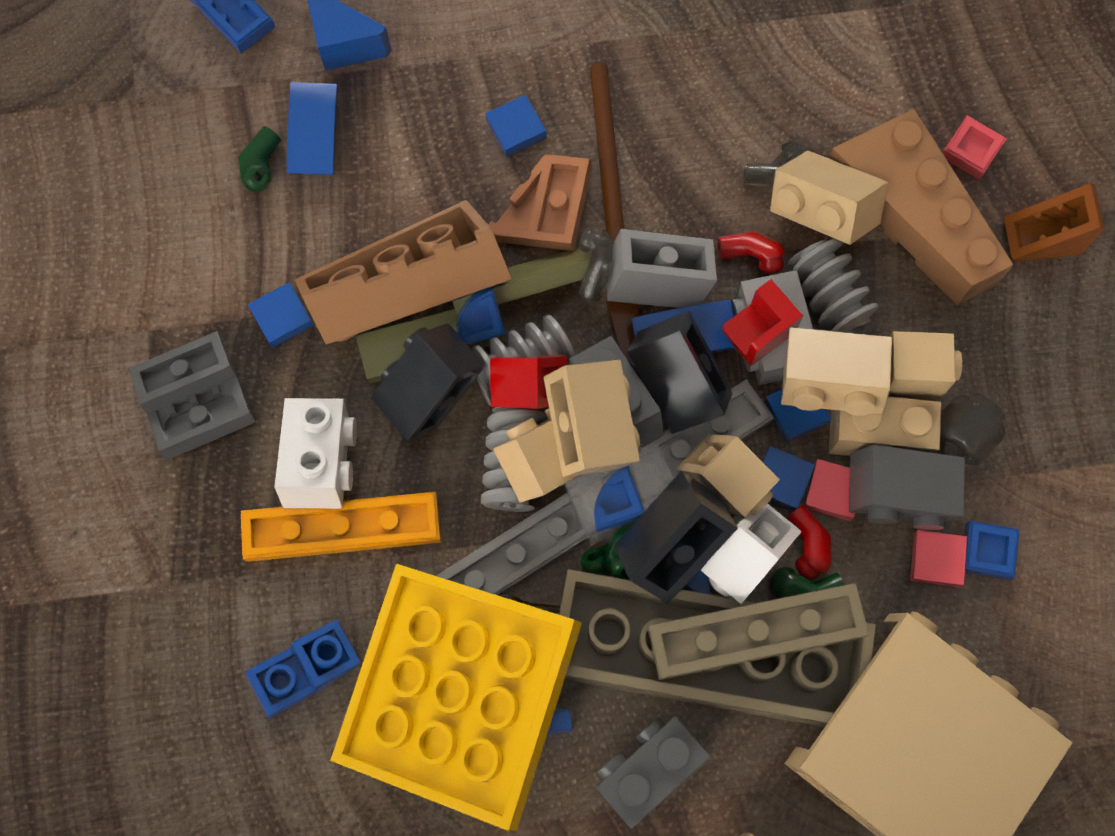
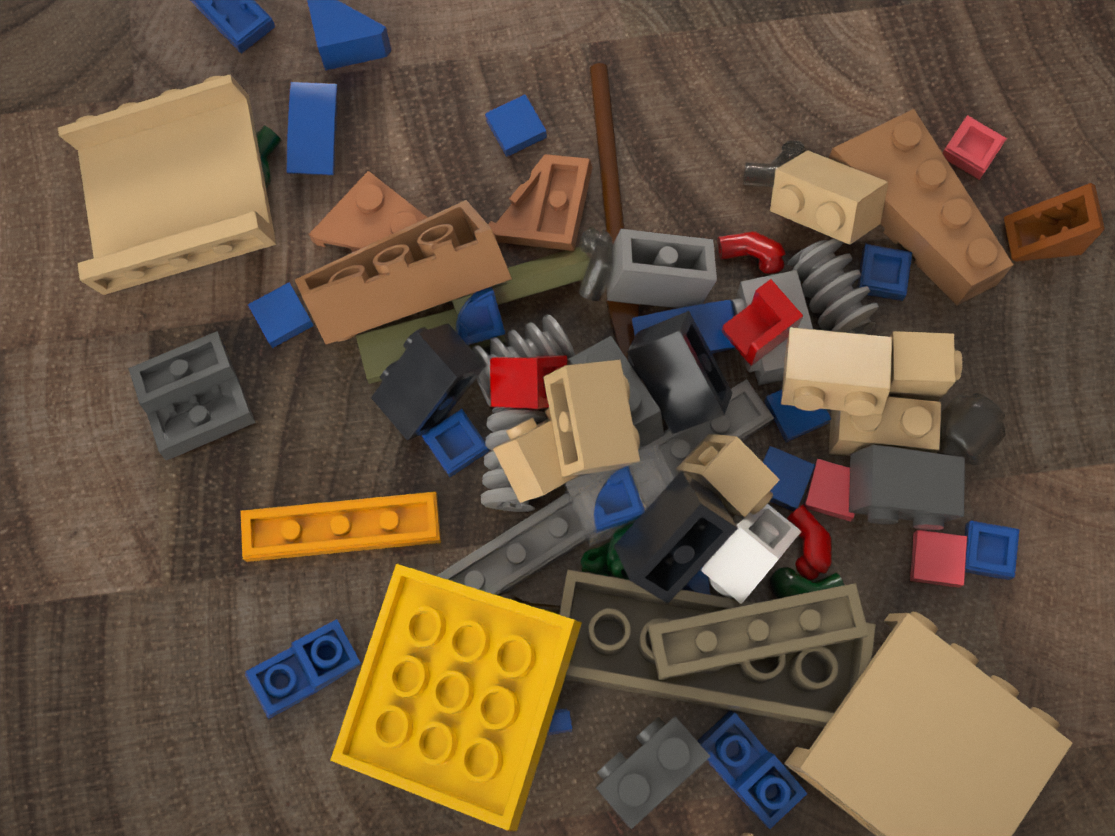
(171, 184): none -> tan panel
(314, 453): white brick -> none
(365, 216): none -> nougat wing
(455, 443): none -> blue tile
(751, 769): none -> blue slope
(885, 271): none -> blue tile

